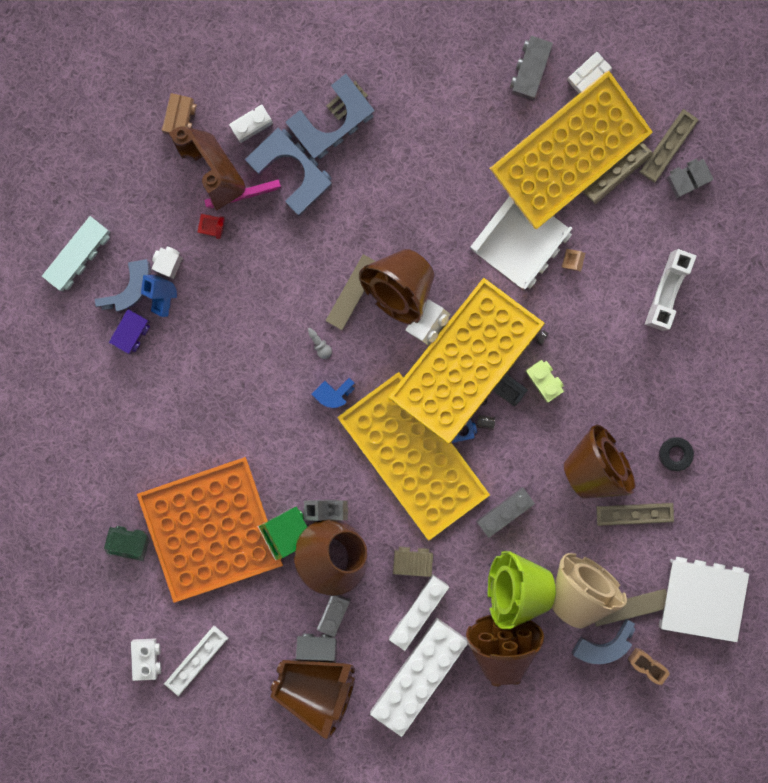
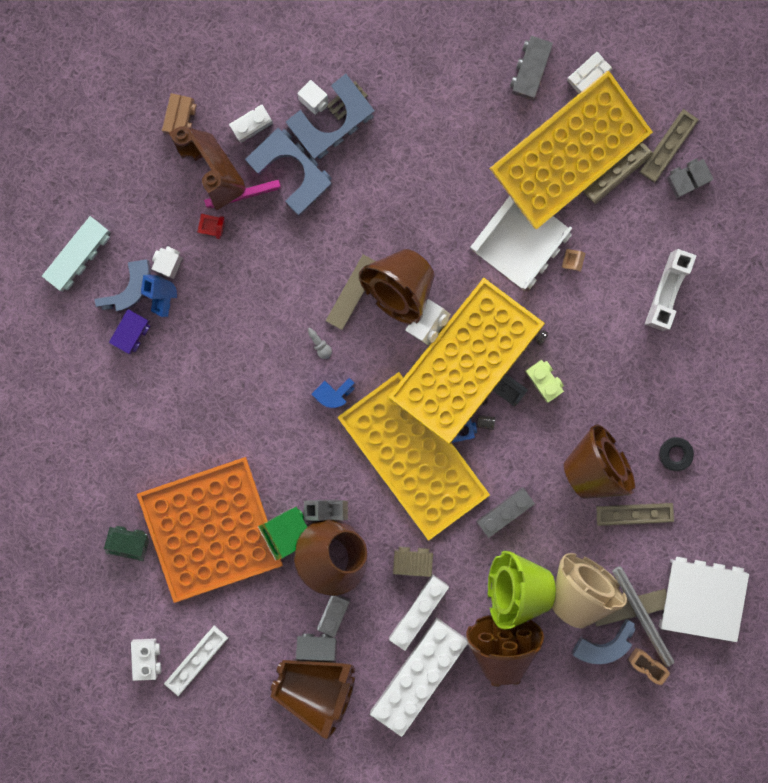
(313, 97): none -> white brick
(643, 616): none -> light grey axle

